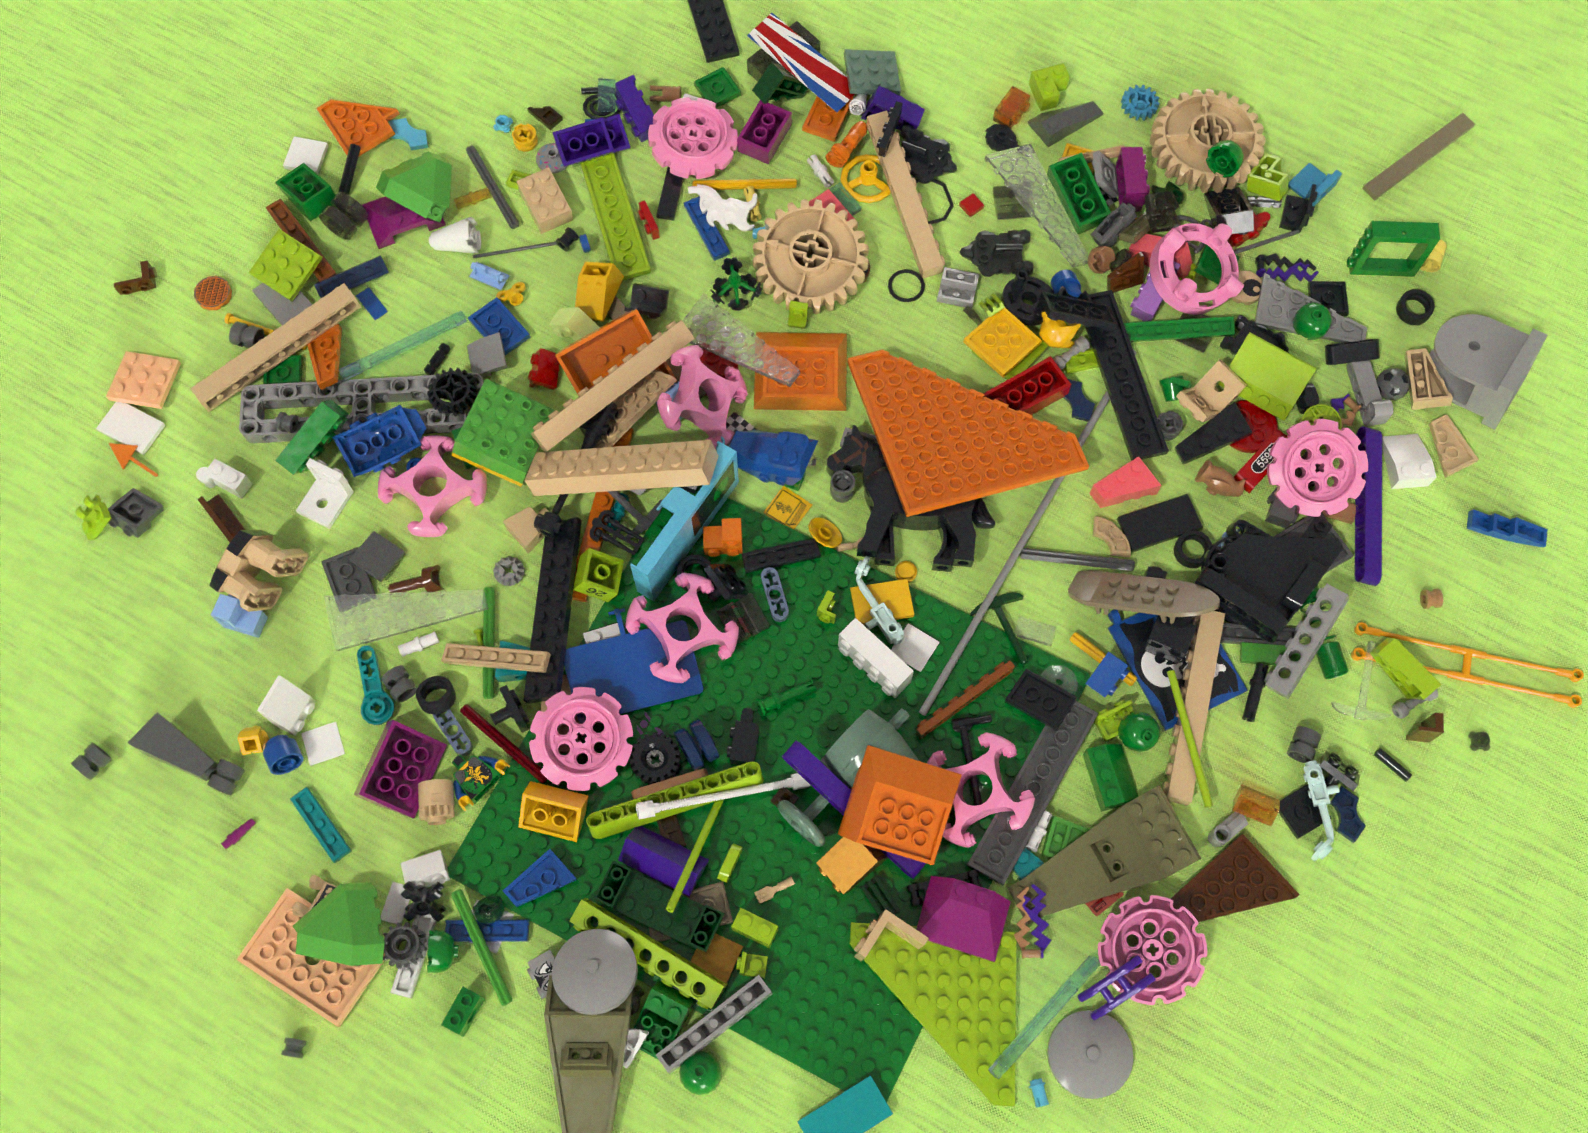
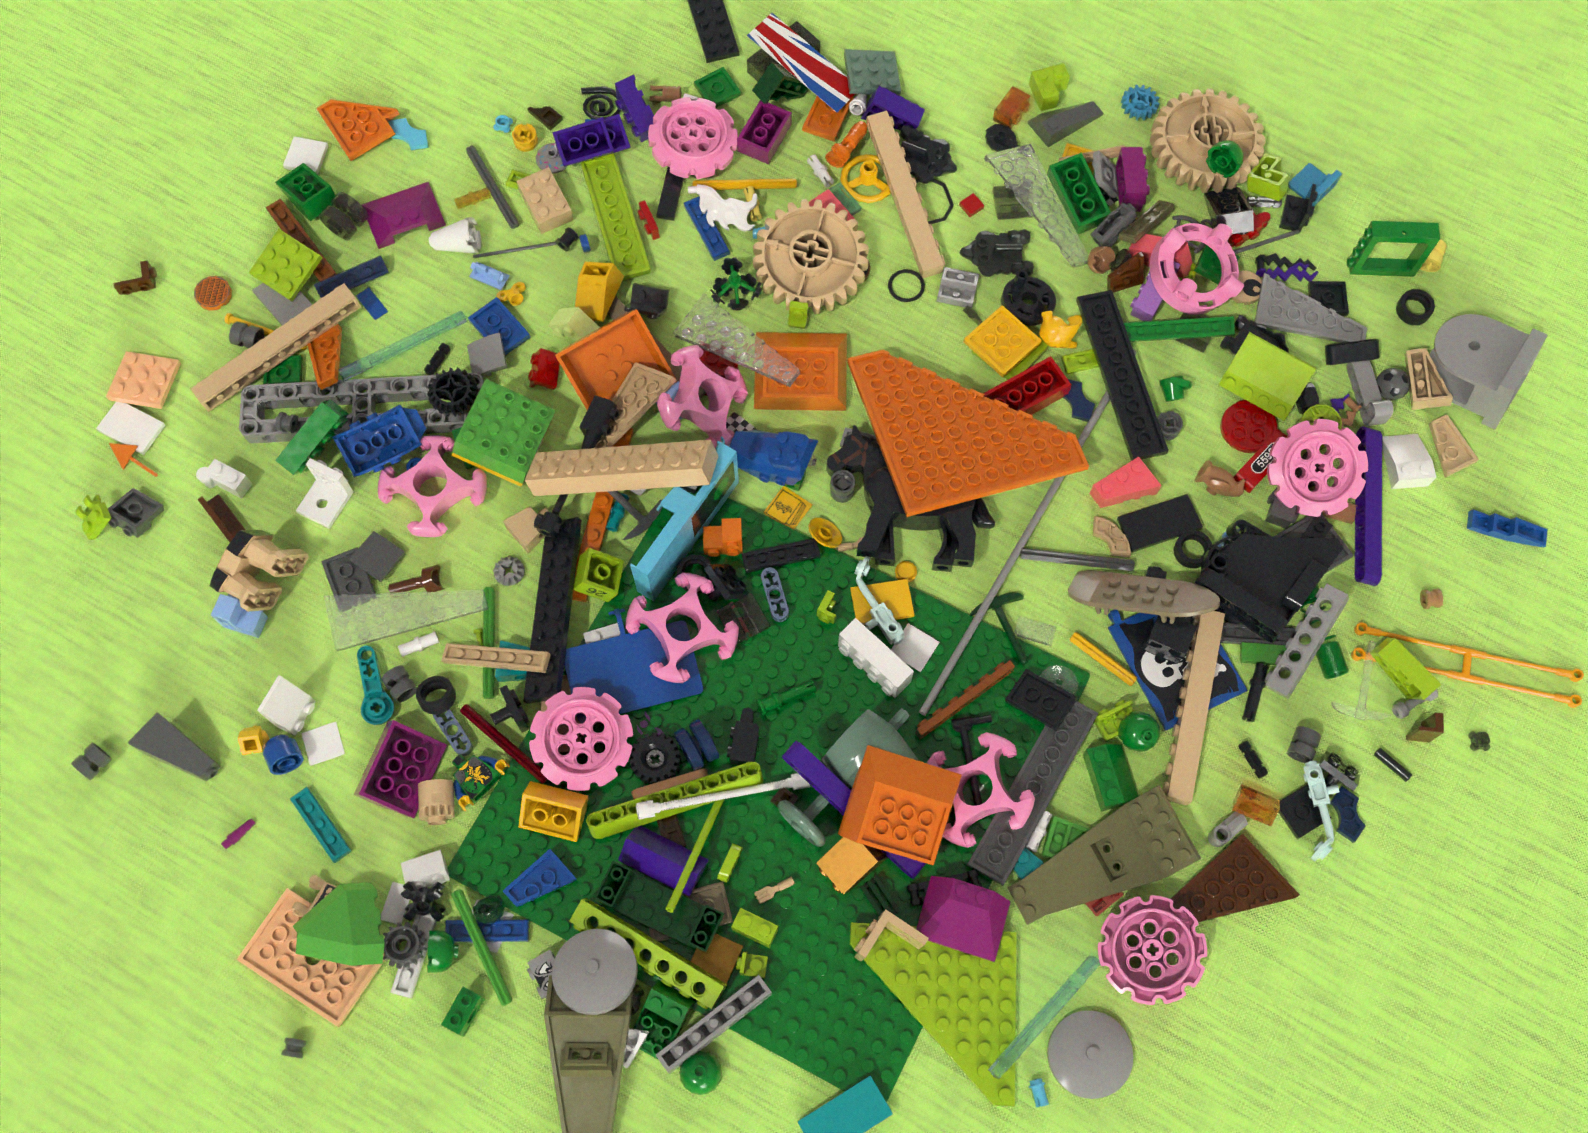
(225, 778): dark grey wheel -> none
(349, 168): black axle -> none
(419, 185): bright green panel -> none
(597, 523): black piece -> none
(606, 95): clear light blue tile -> none
(611, 386): tan brick -> none
(889, 128): black plate -> none
(990, 302): lime tile -> none
(1032, 914): piece -> none
(1074, 306): black plate -> none
(1081, 345): light grey piece -> none
(1107, 675): blue brick -> none
(1118, 975): dark purple piece -> none
(1161, 211): clear smoke slope -> none
(1170, 187): dark green plate -> none
(1189, 739): lime piece -> none
(1205, 399): tan bracket -> none
(1217, 433): black wing -> none
(1253, 759): none -> black axle
(1312, 321): green cylinder -> none
(1418, 156): dark tan tile -> none

